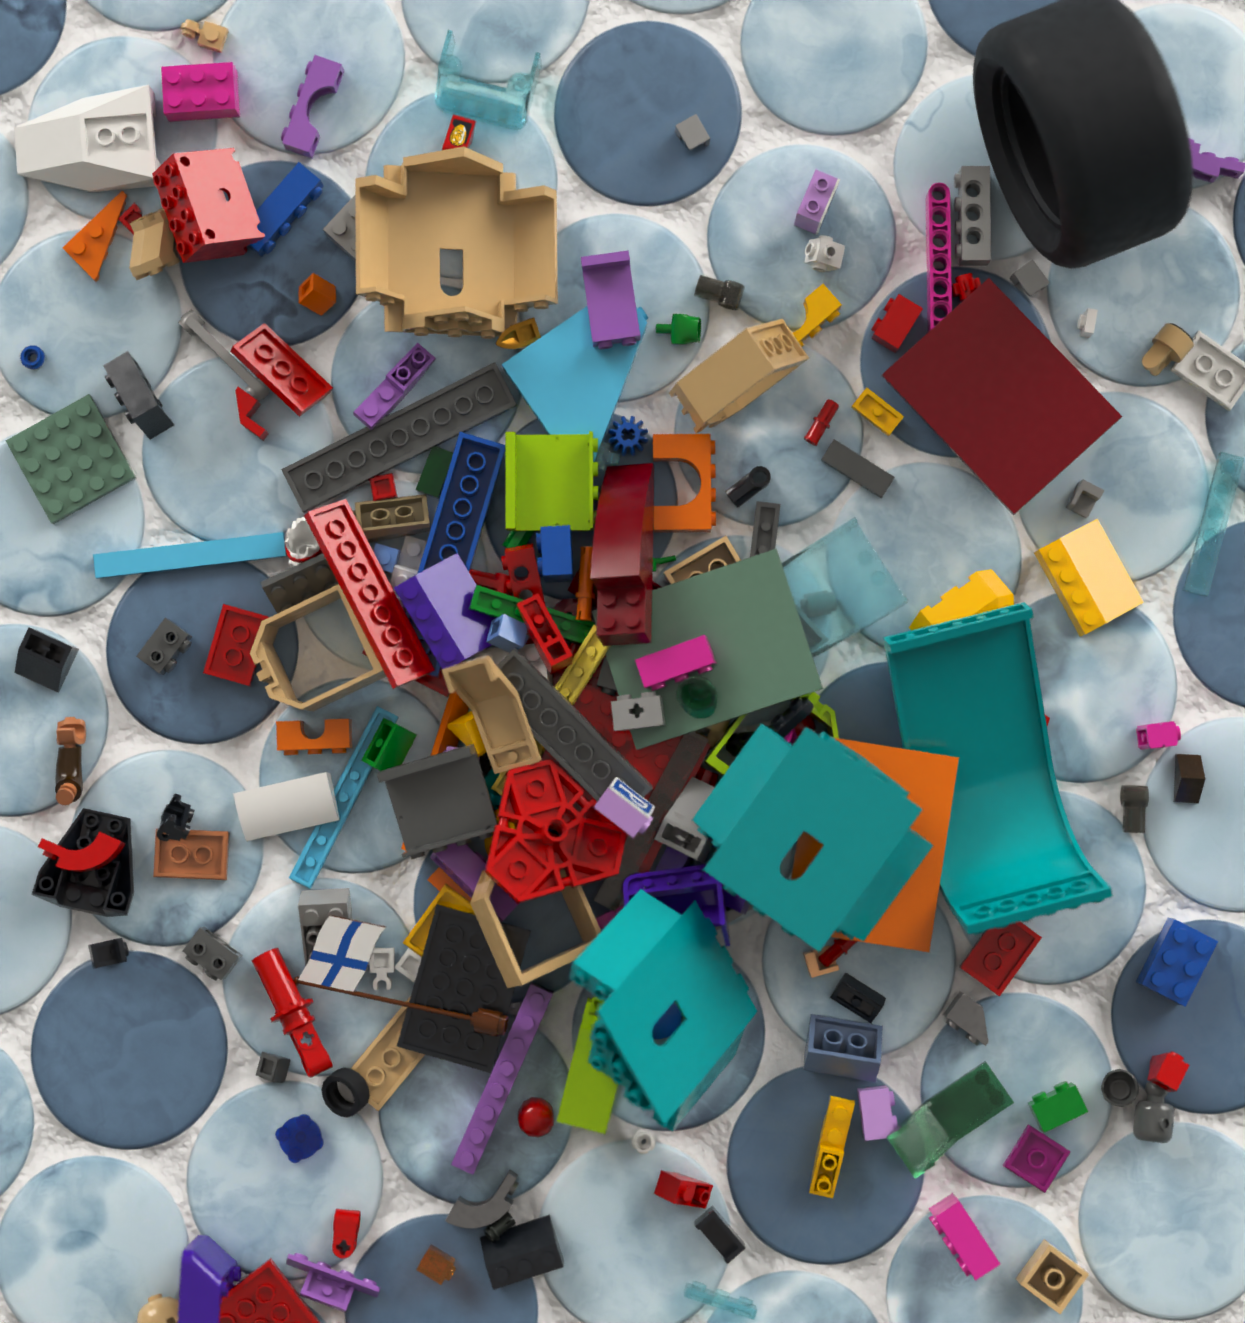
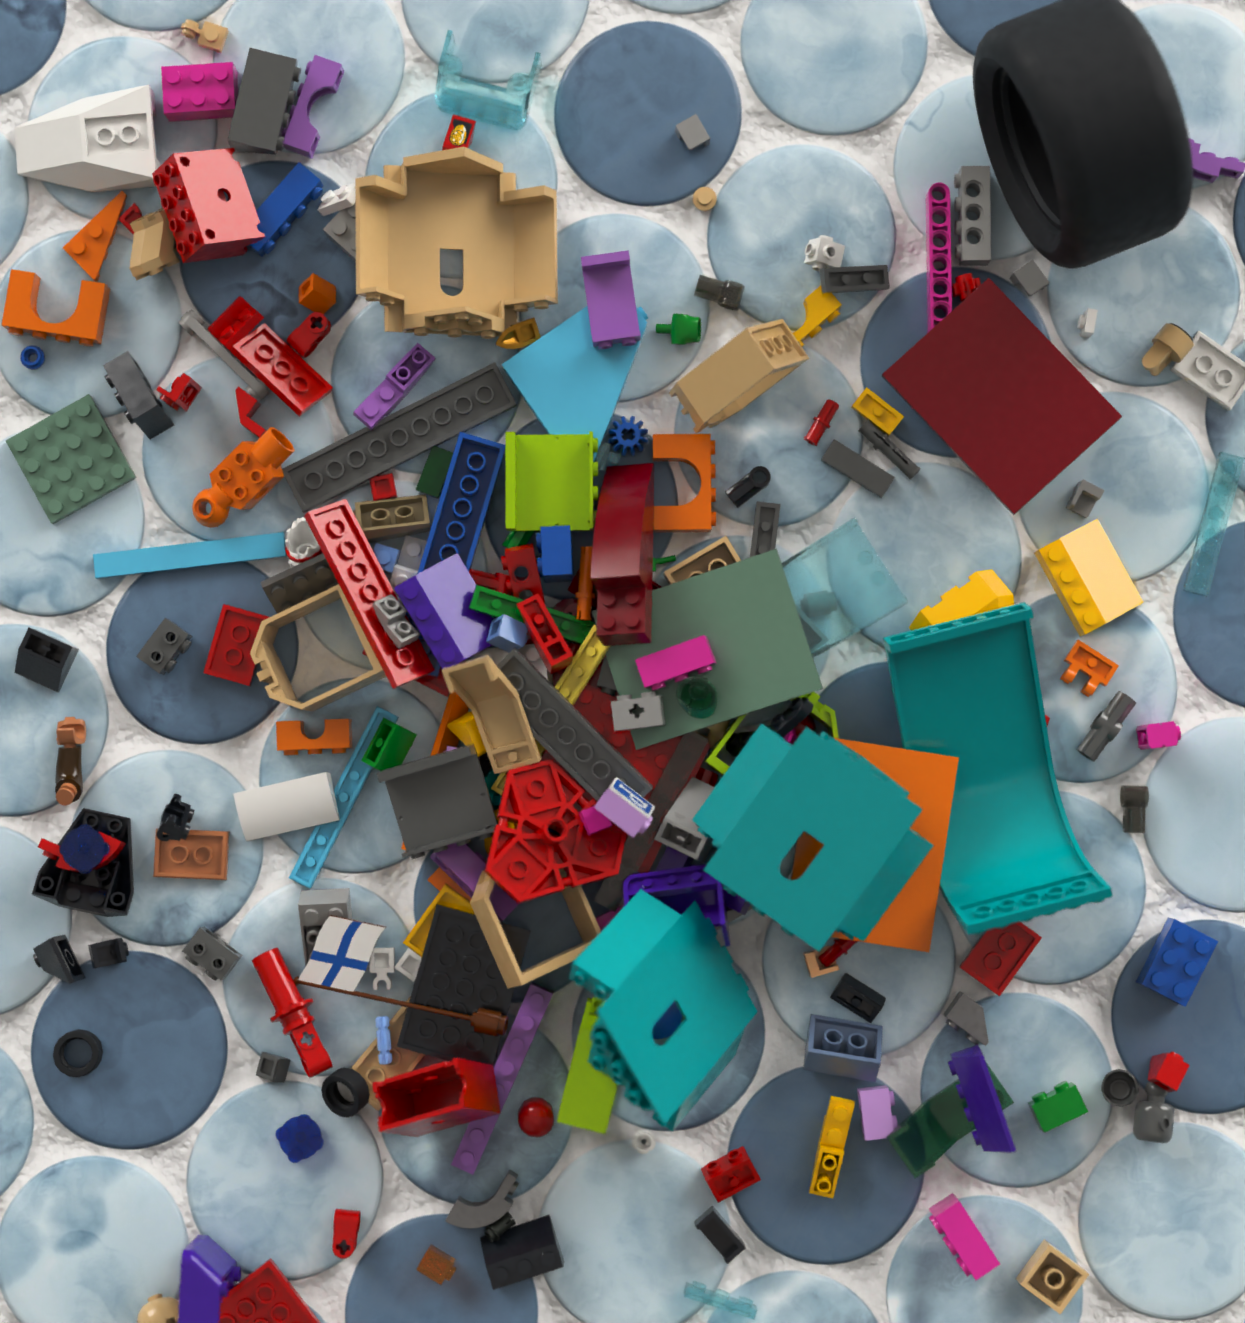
(58, 959): none -> black slope
(62, 1064): none -> black tyre
(83, 326): none -> orange arch
(84, 848): none -> clear blue piece
(182, 394): none -> red bracket
(235, 323): none -> red bracket
(243, 477): none -> orange brick
(263, 103): none -> dark grey windscreen
(307, 335): none -> red piece
(328, 1285): medium lavender bracket -> none
(337, 200): none -> white plate
(383, 1040): none -> light blue axle
(392, 618): none -> light grey slope
(437, 1097): none -> red gear
(594, 820): none -> dark pink tile
(683, 1189): red slope -> none
(704, 198): none -> tan plate
(730, 1174): none -> red bracket
(816, 202): lavender piece -> none
(854, 279): none -> dark grey plate
(890, 450): none -> dark grey pin
(896, 323): red brick -> none
(982, 1100): none -> dark purple slope
(1036, 1158): magenta tile -> none
(1091, 663): none -> orange plate
(1106, 726): none -> dark grey piece
(1188, 778): dark brown slope -> none

